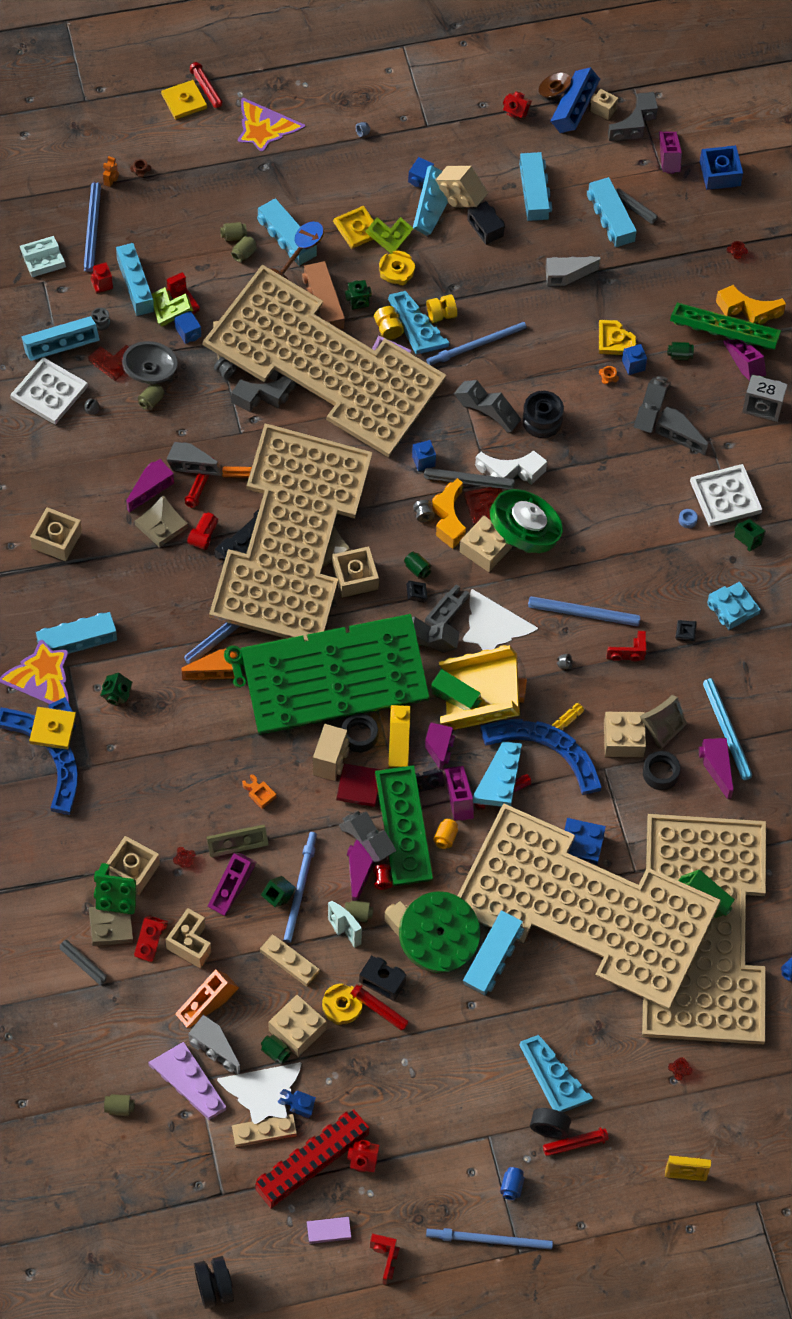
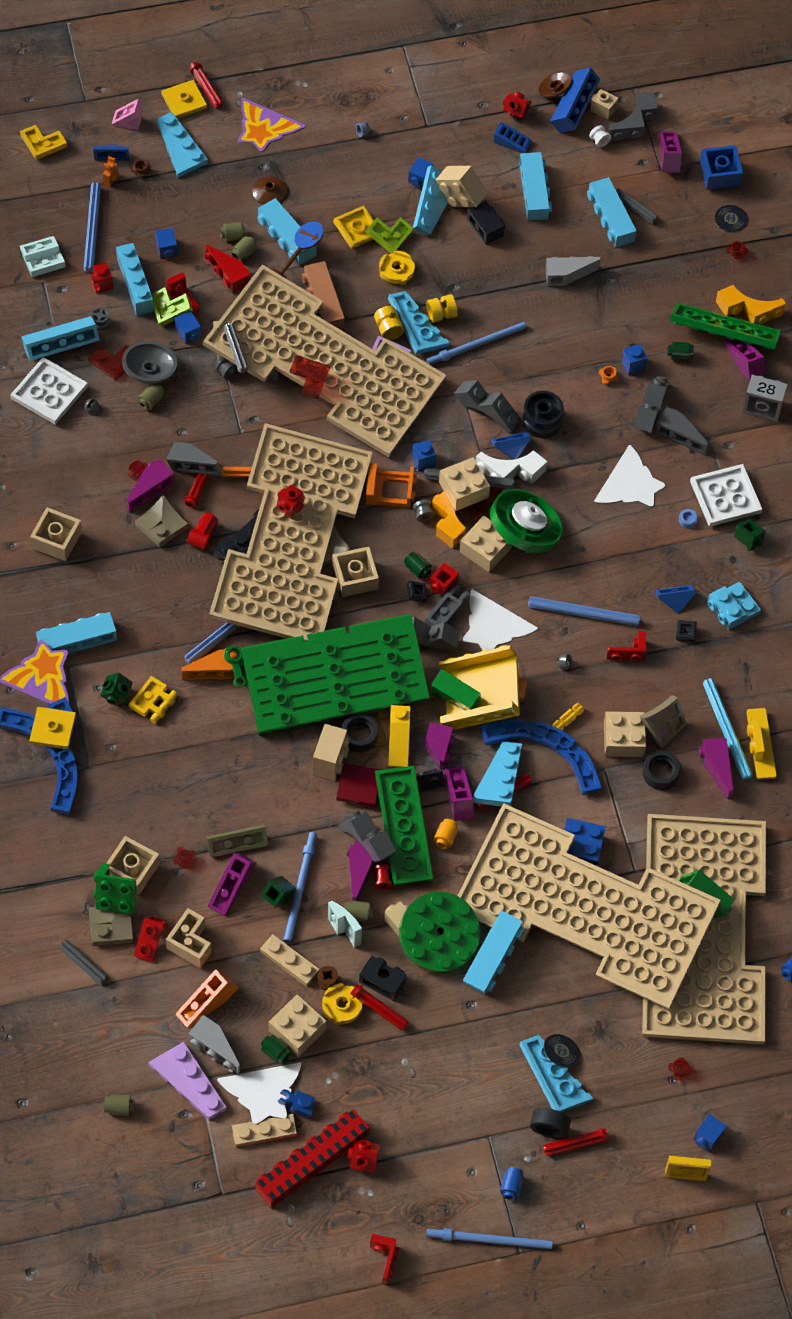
(40, 145): none -> yellow plate
(119, 152): none -> blue slope
(129, 115): none -> bright pink slope
(136, 468): none -> clear red plate
(149, 695): none -> yellow plate
(166, 243): none -> blue brick
(182, 149): none -> medium azure wing
(213, 1282): black wheel -> none
(231, 270): none -> red slope
(236, 347): none -> axle
(259, 793): orange plate -> none
(263, 194): none -> reddish brown dish
(275, 393): dark grey arch -> none
(290, 500): none -> red brick
(314, 372): none -> clear red plate
(326, 982): none -> reddish brown wheel
(328, 1230): lavender tile -> none
(358, 294): dark green brick -> none
(375, 486): none -> orange window
(444, 579): none -> red brick
(464, 484): none -> tan brick
(512, 444): none -> blue slope
(514, 134): none -> blue slope
(561, 1050): none -> black sticker
(600, 136): none -> white wheel
(614, 337): yellow plate -> none
(630, 481): none -> white sticker
(676, 597): none -> blue slope
(709, 1133): none -> blue brick
(731, 218): none -> black sticker
(761, 743): none -> yellow bracket

